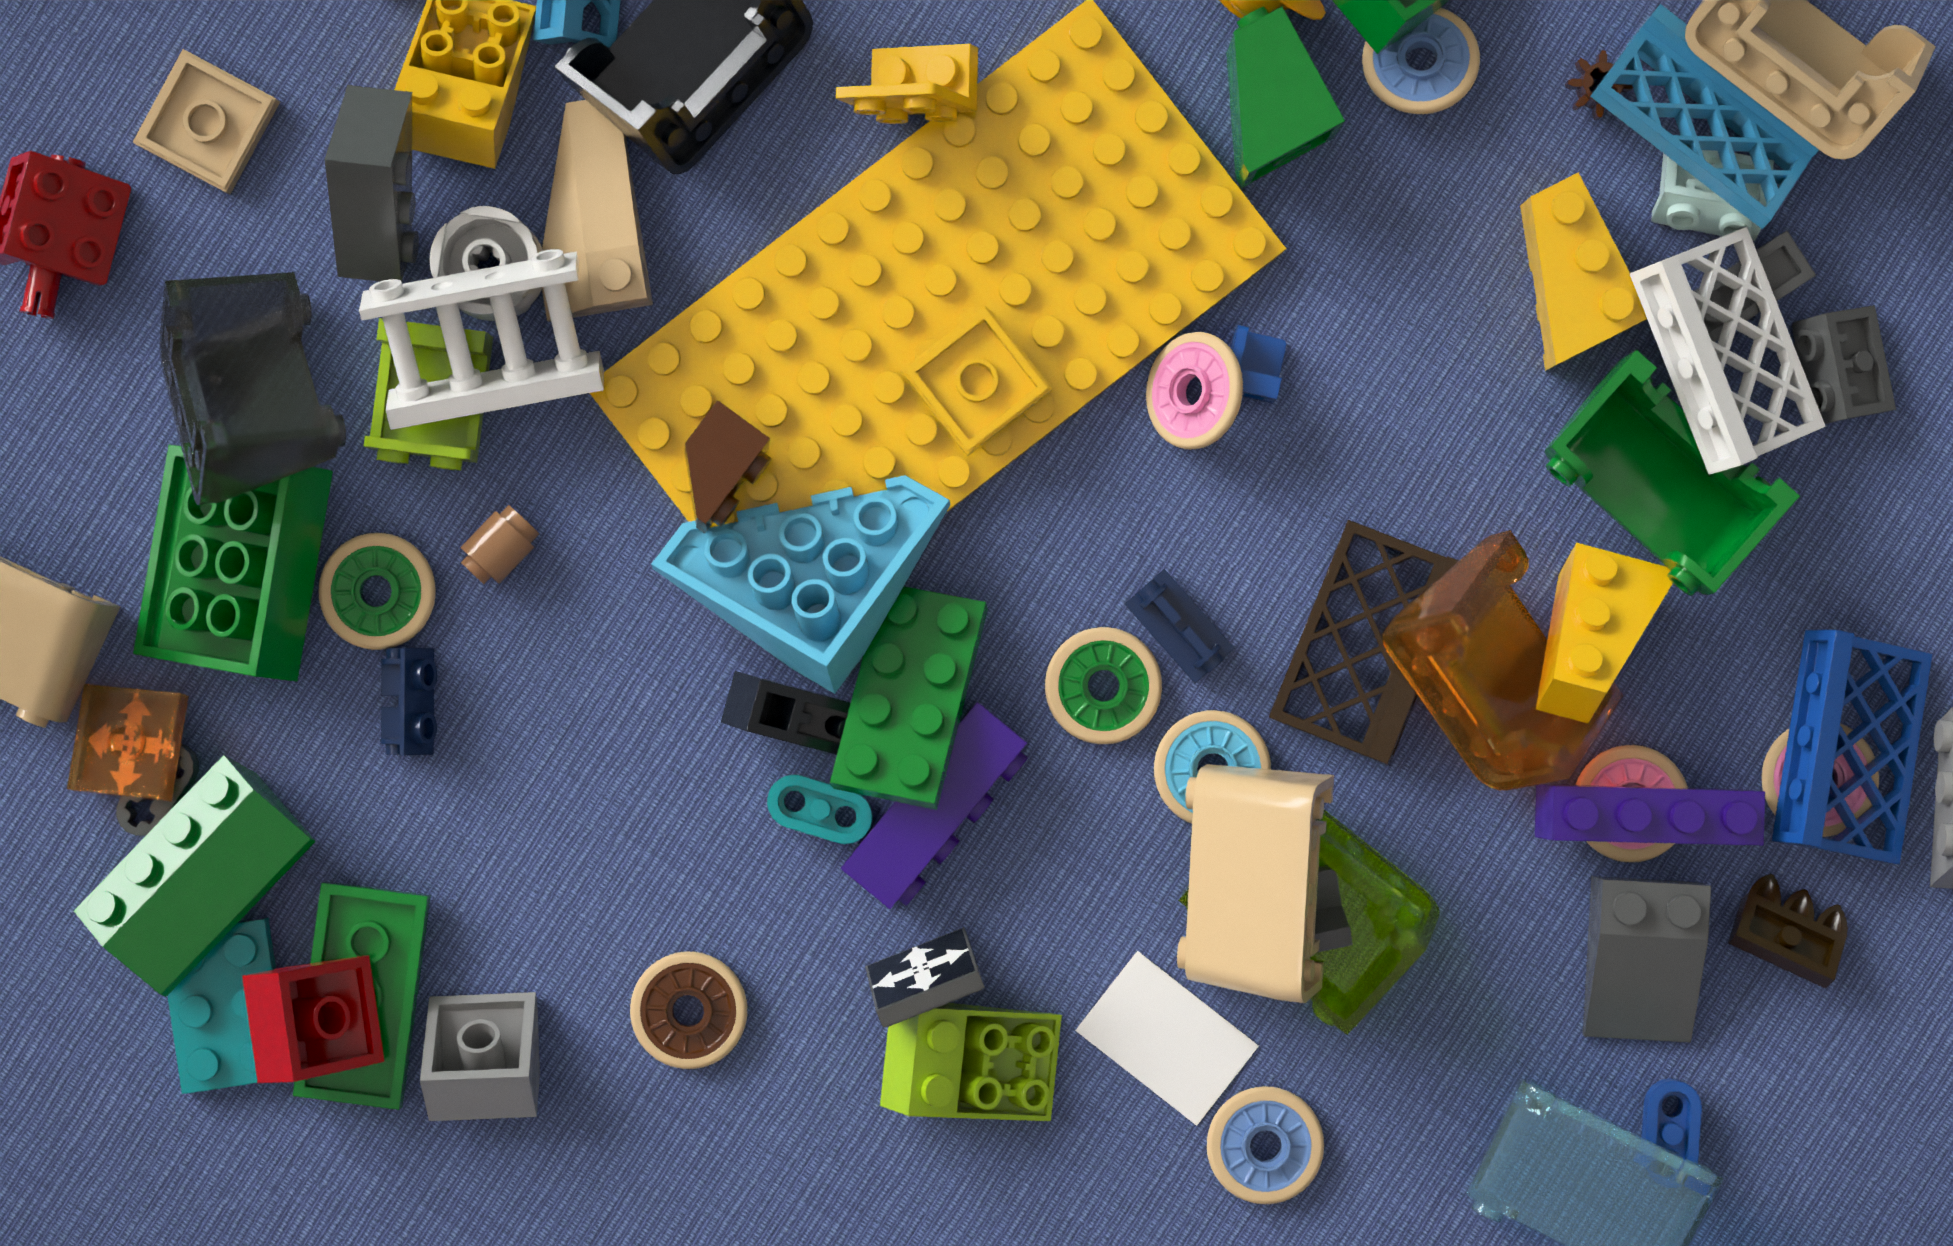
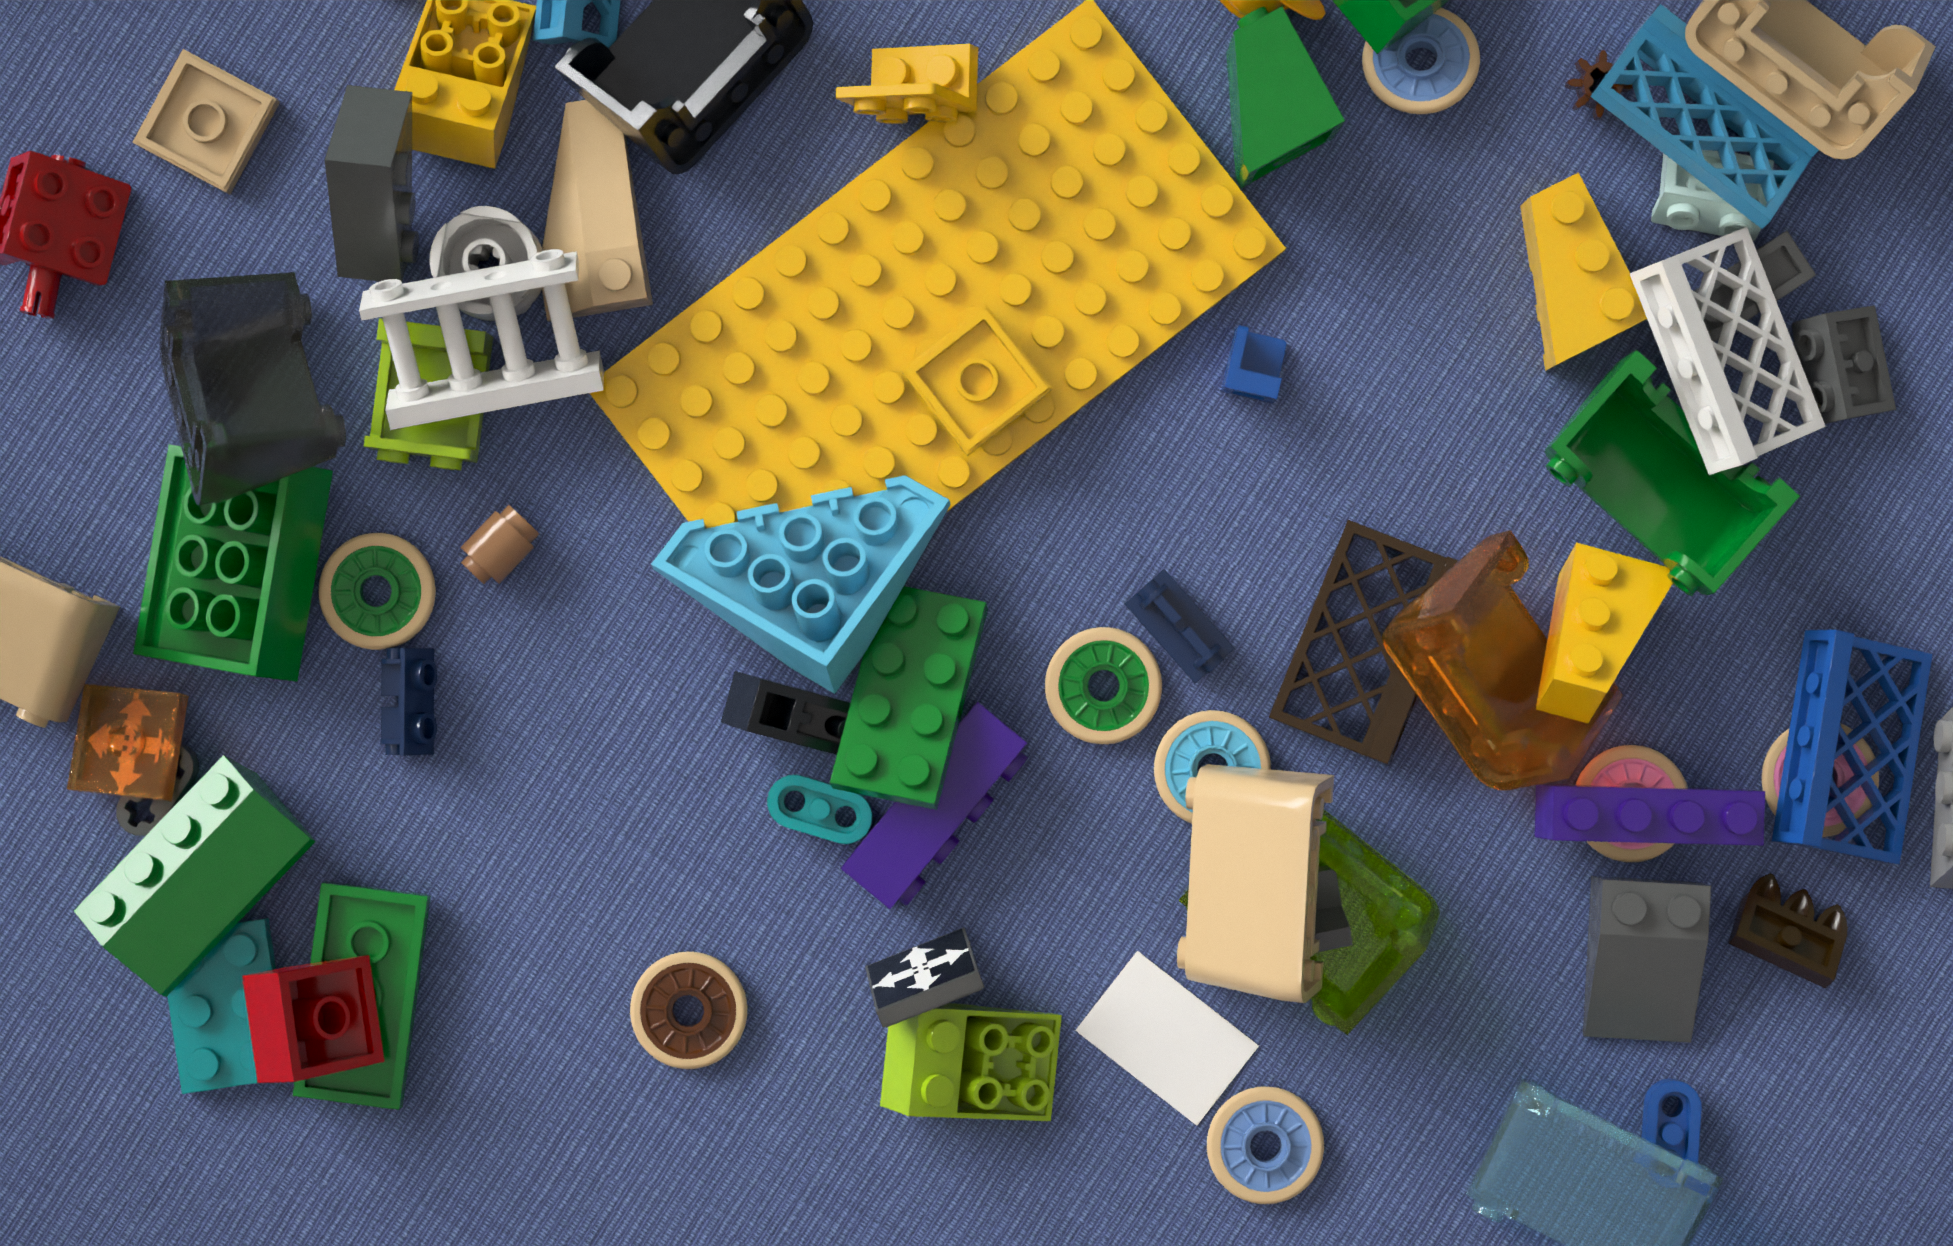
(481, 1057): light grey slope -> none
(718, 461): reddish brown slope -> none
(1221, 395): bright pink wheel -> none

